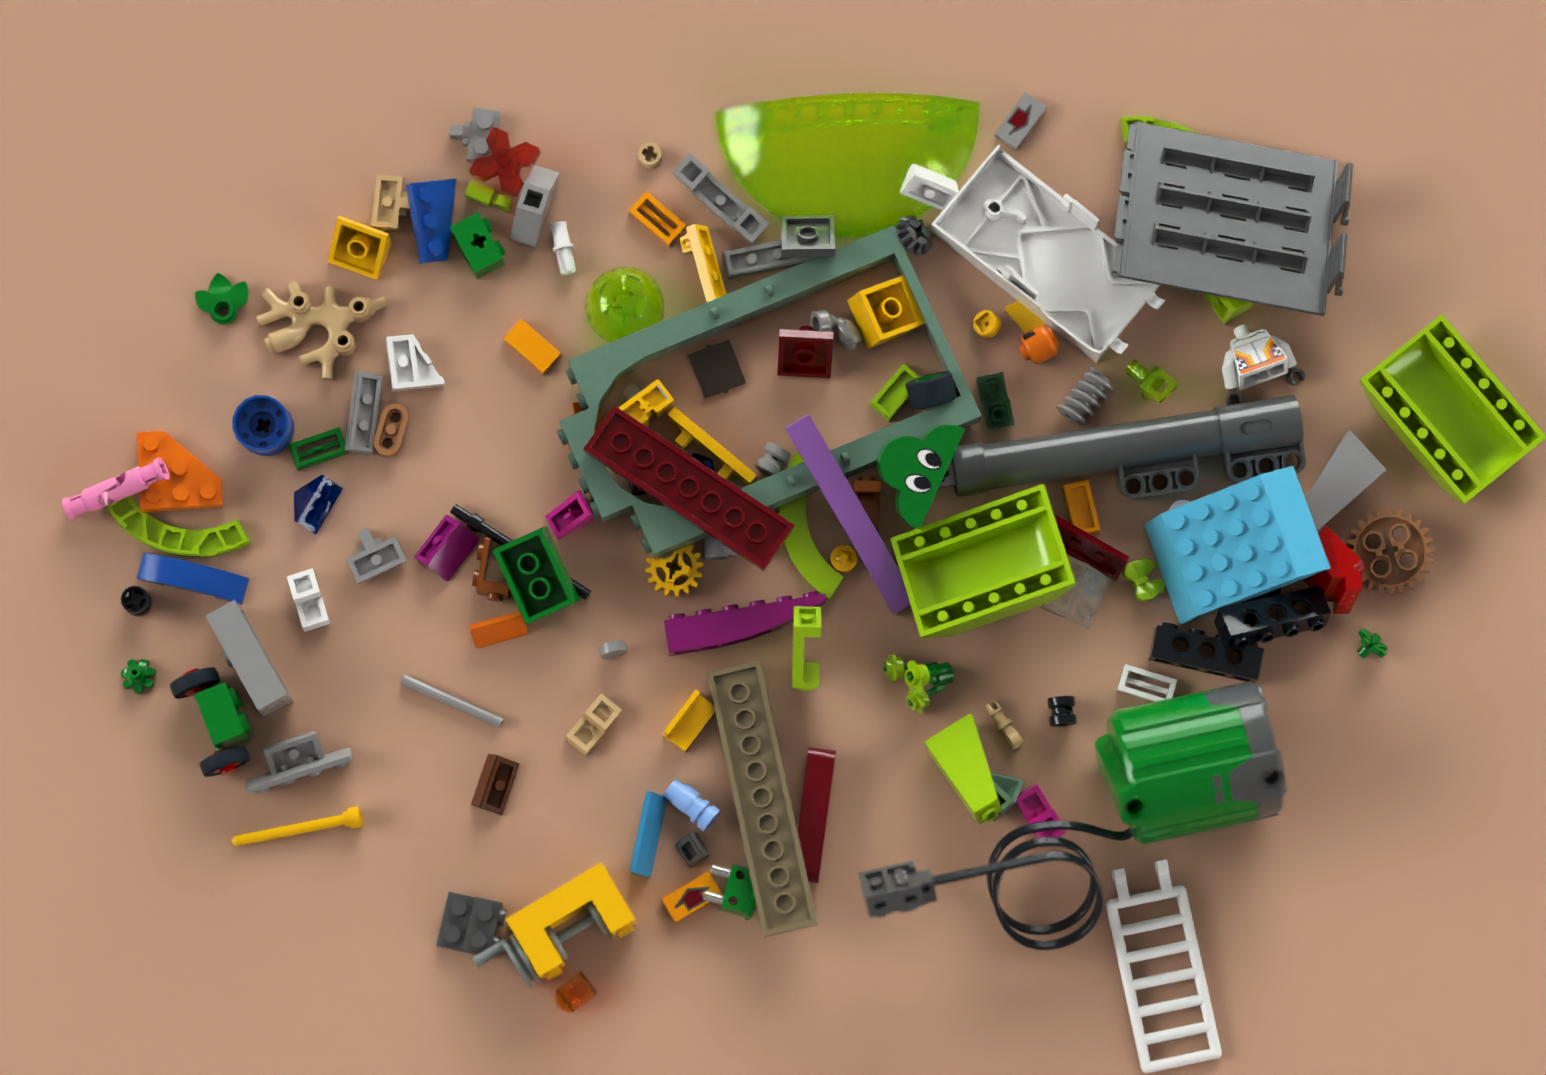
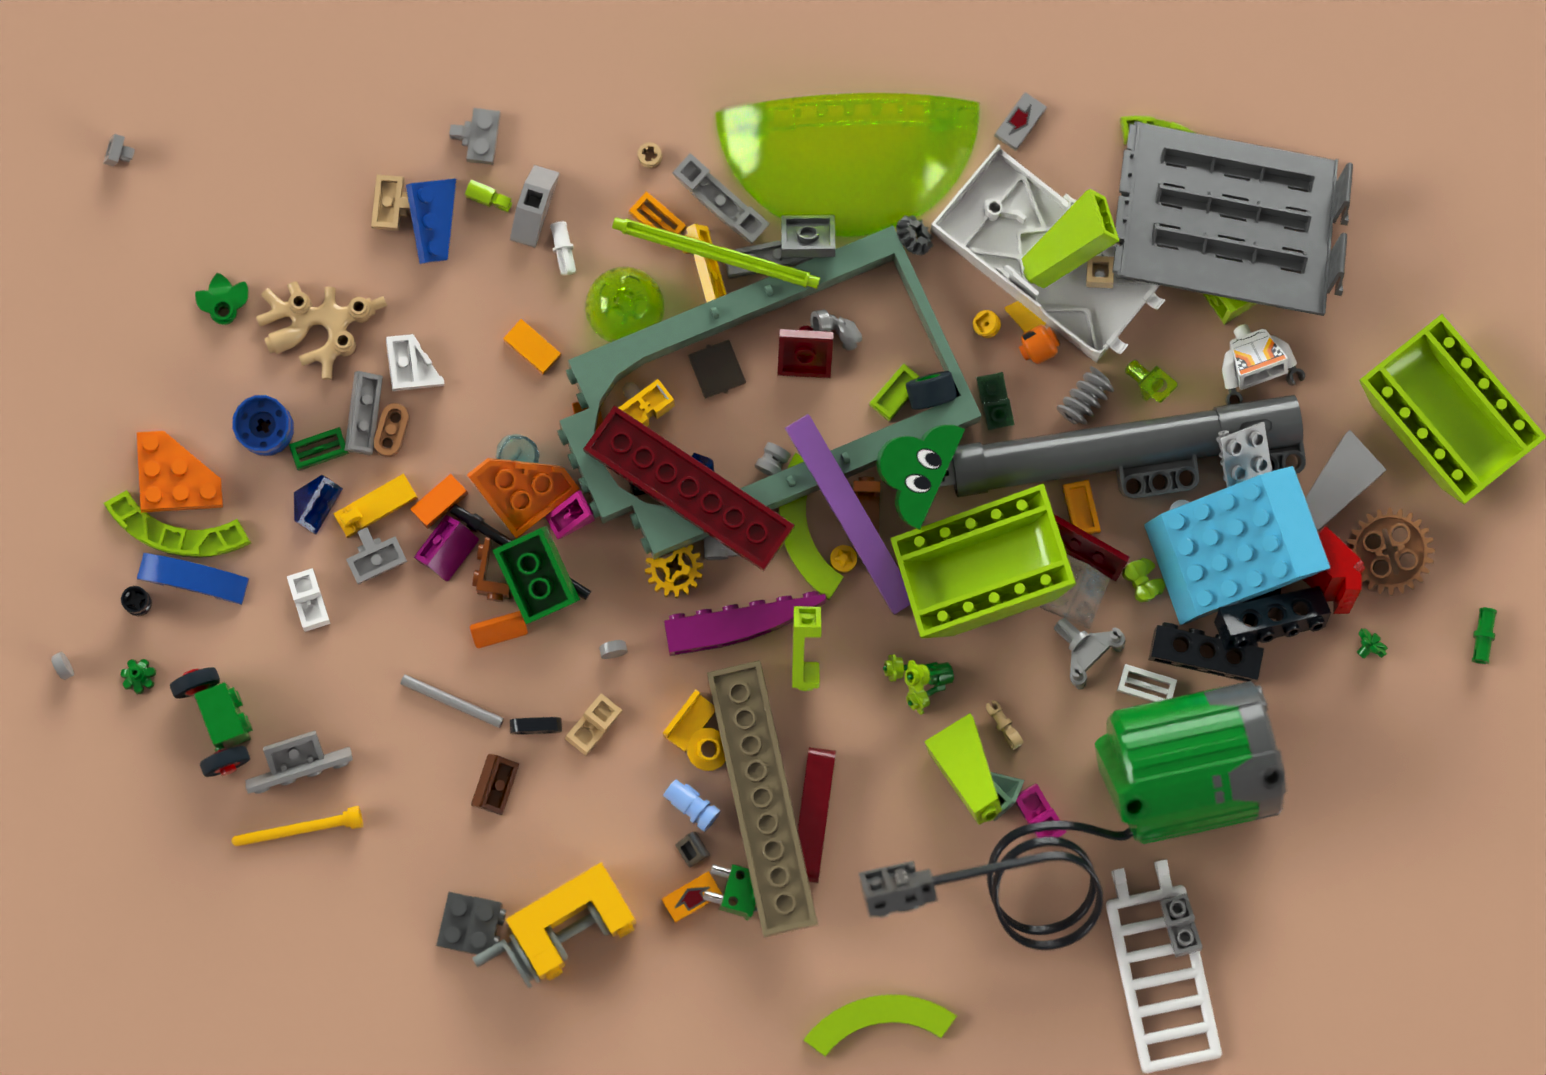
(62, 665): none -> light grey tile
(117, 151): none -> light grey tile
(119, 487): bright pink piece -> none
(249, 658): light grey brick -> none
(359, 248): yellow slope -> none
(375, 505): none -> yellow hinge
(439, 501): none -> orange slope
(480, 260): green brick -> none
(504, 161): clear red plant -> none
(517, 448): none -> clear light blue hair
(522, 490): none -> orange plate
(538, 725): none -> black beam
(574, 993): clear orange plate -> none
(648, 834): dark azure slope -> none
(691, 432): yellow hinge -> none
(694, 749): none -> yellow piece
(716, 253): none -> lime piece
(876, 1011): none -> lime tile
(885, 311): yellow slope -> none
(929, 187): white slope -> none
(1061, 711): black wheel -> none
(1071, 241): none -> lime slope
(1087, 648): none -> light grey axle
(1103, 264): none -> tan plate
(1181, 925): none -> light grey slope
(1244, 453): none -> light grey hinge
(1484, 635): none -> green pin

